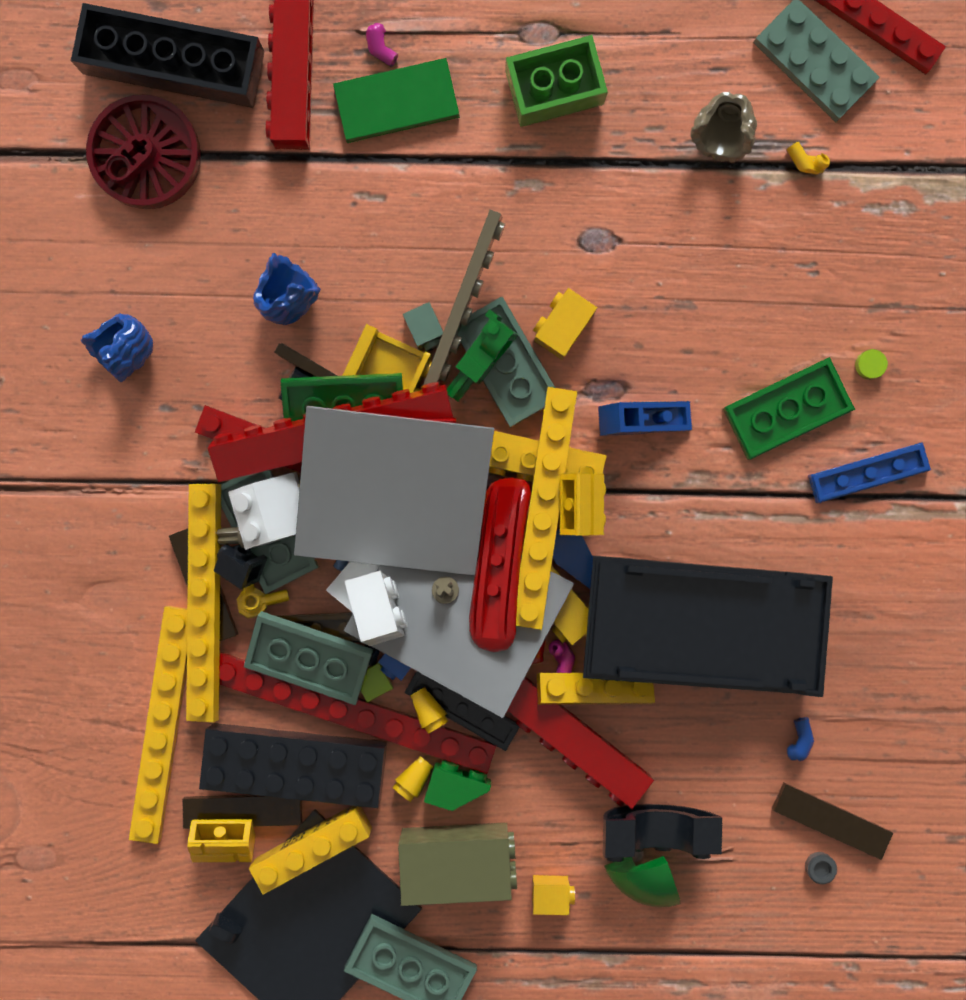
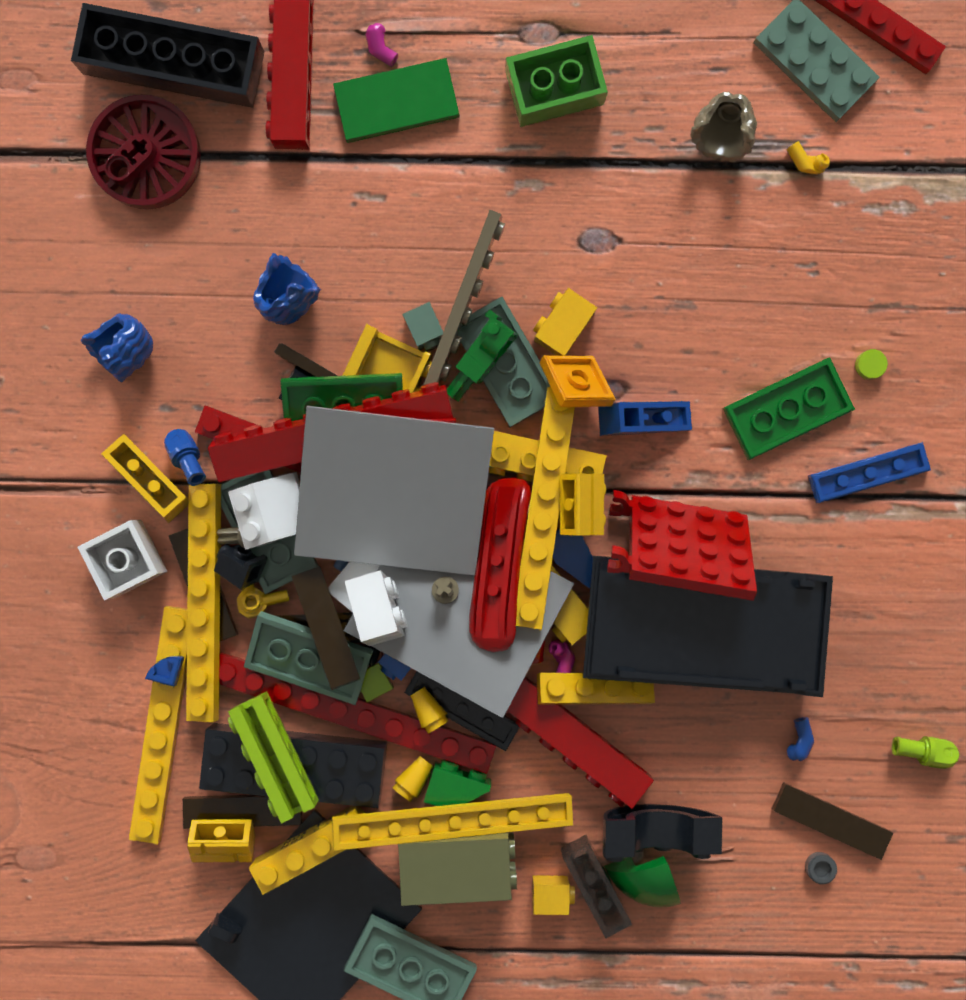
(122, 559): none -> white brick
(146, 478): none -> yellow brick
(166, 670): none -> blue tile
(184, 455): none -> blue arm
(273, 757): none -> lime brick
(325, 628): none -> dark brown tile
(451, 821): none -> yellow plate
(577, 381): none -> light orange tile
(596, 886): none -> clear smoke brick
(685, 547): none -> red plate
(928, 751): none -> lime arm

